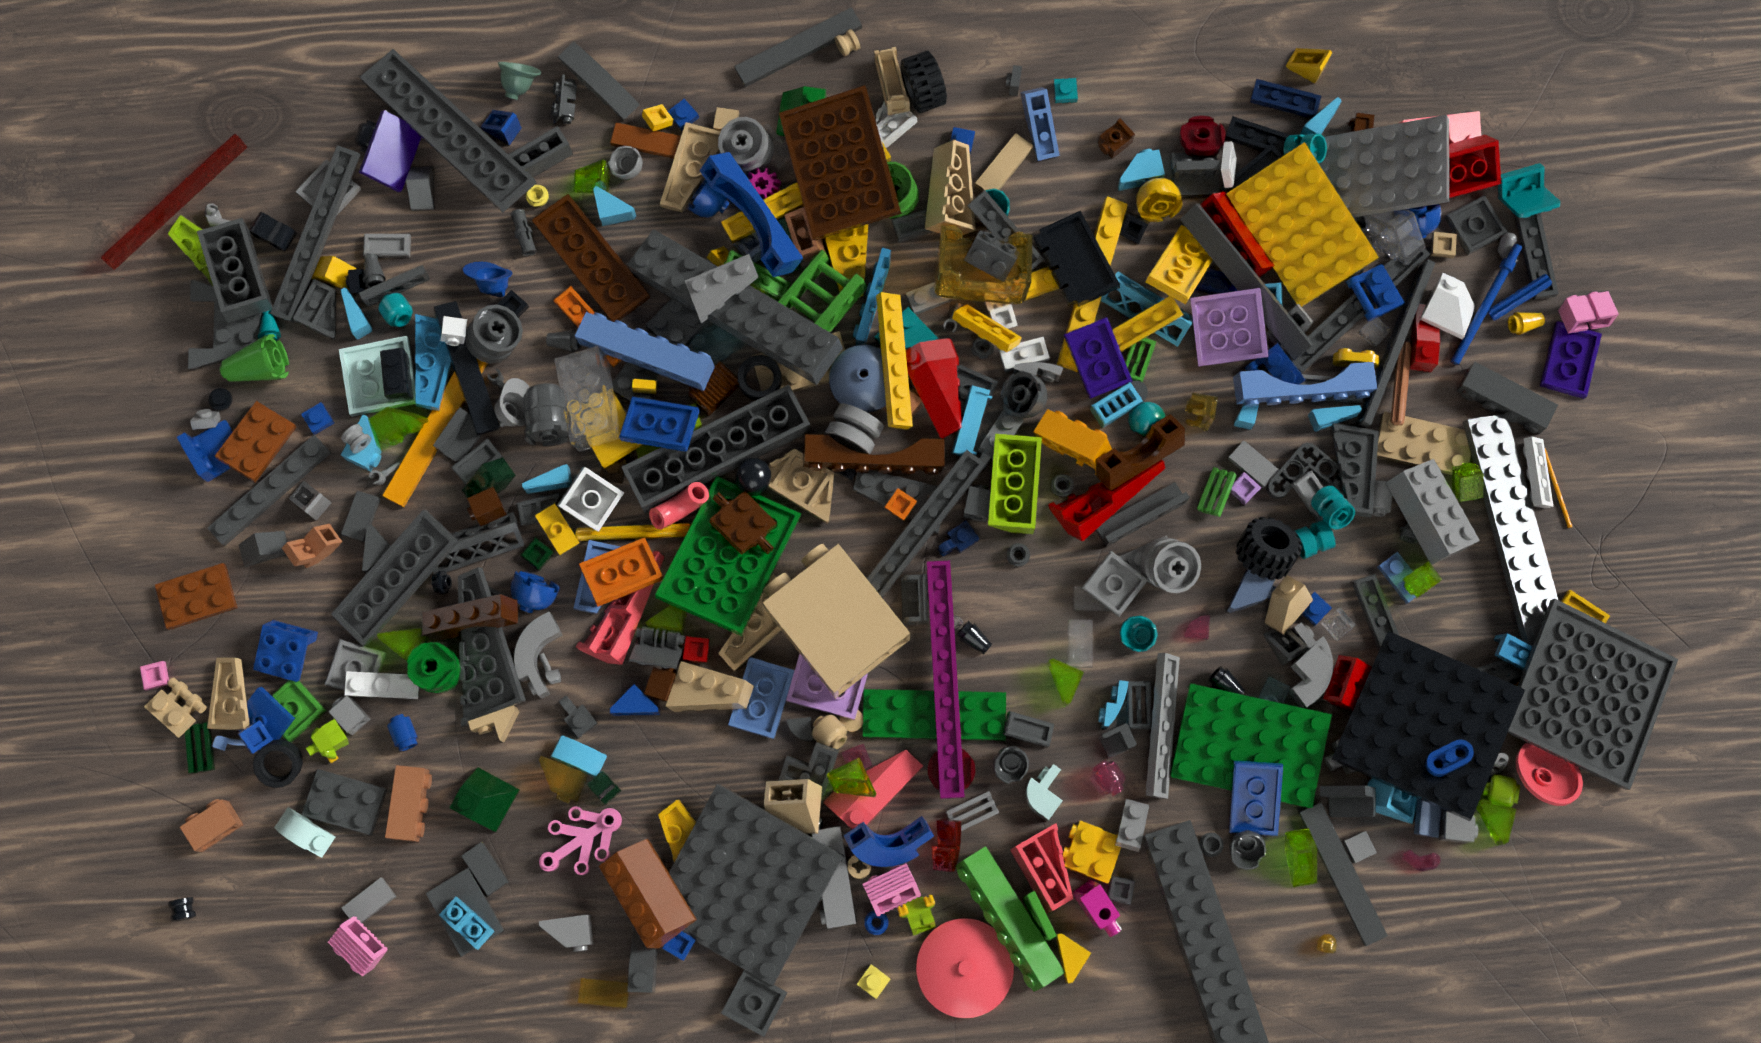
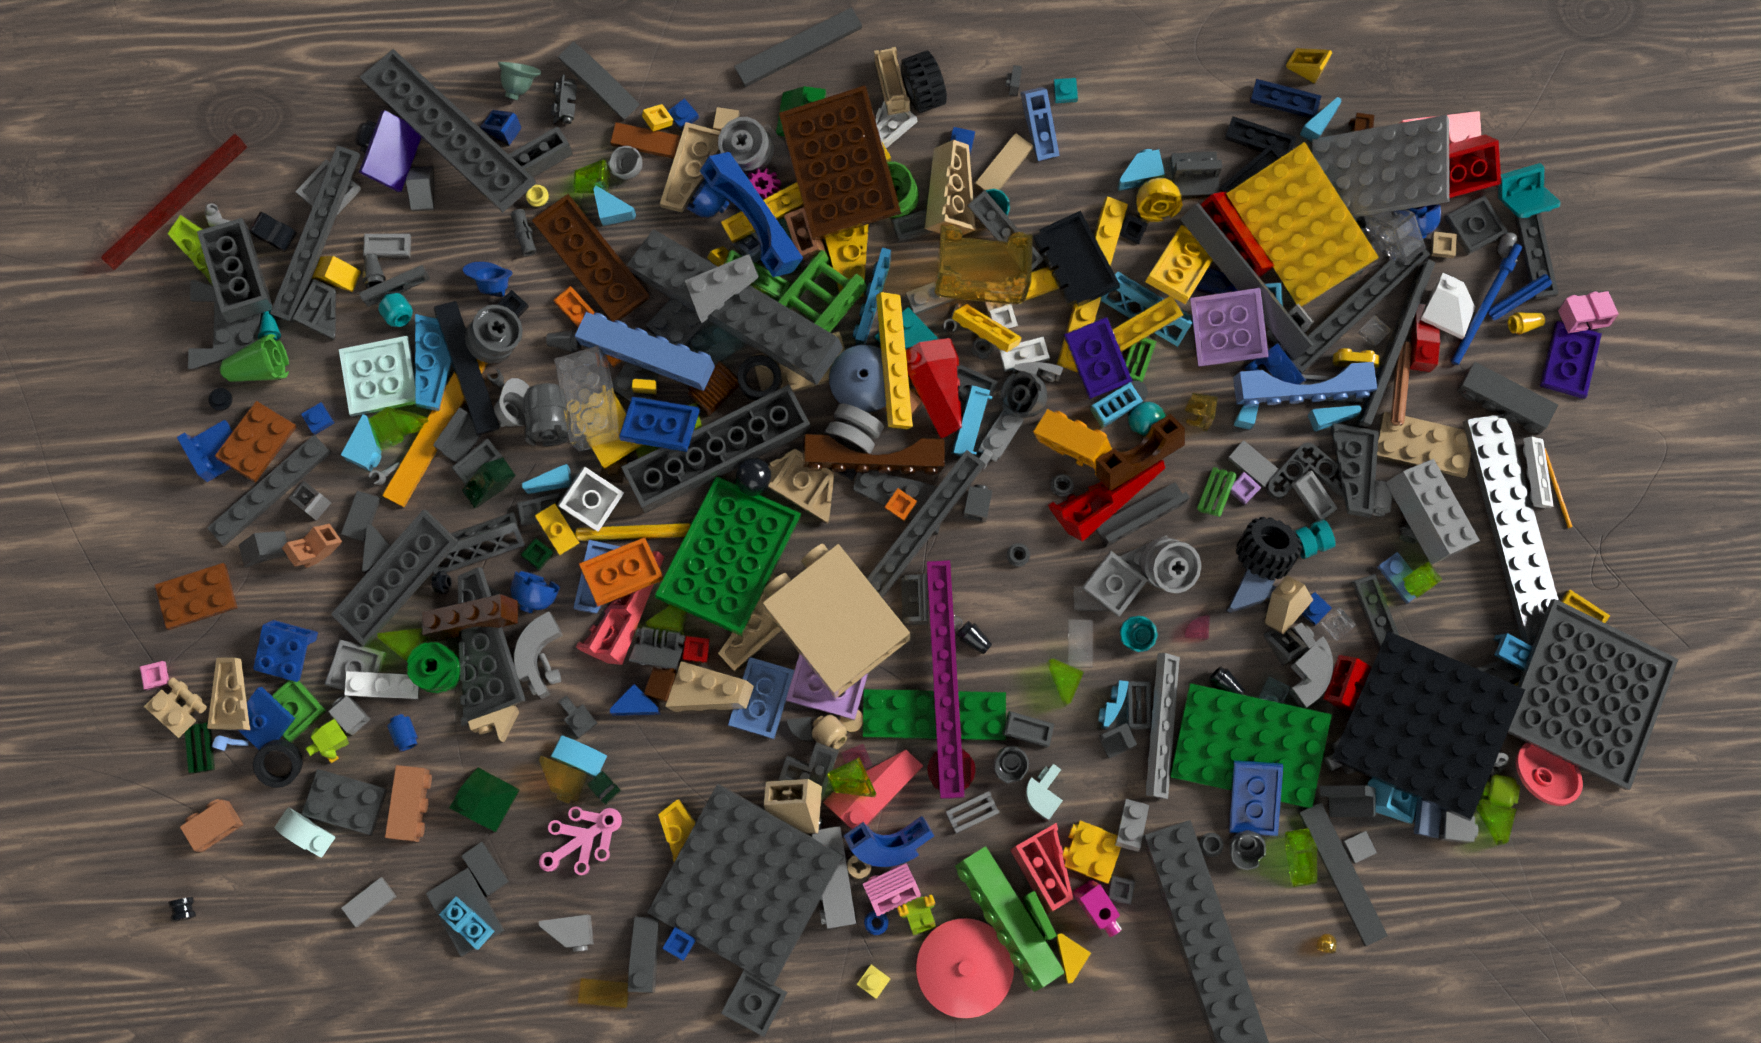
(205, 419): light grey plate -> none
(255, 736): blue plate -> none
(354, 281): black plate -> none
(356, 438): light grey wheel -> none
(357, 321): medium azure slope -> none
(357, 946): bright pink brick -> none
(396, 375): black brick -> none
(453, 330): white plate -> none
(486, 507): reddish brown brick -> none
(647, 893): dark orange slope -> none
(679, 505): coral cylinder -> none
(743, 523): reddish brown plate -> none
(847, 42): tan wheel -> none
(947, 850): clear red slope -> none
(960, 538): dark blue plate -> none
(992, 255): dark grey bracket -> none
(1015, 483): lime slope -> none
(1107, 778): clear pink head -> none
(1124, 139): reddish brown brick -> none
(1199, 146): dark red plate -> none
(1228, 164): white tile -> none
(1315, 142): teal wheel -> none
(1333, 507): teal wheel -> none
(1381, 289): blue plate -> none
(1422, 863): clear pink arm -> none
(1448, 758): blue plate -> none
(1467, 482): clear neon green brick -> none

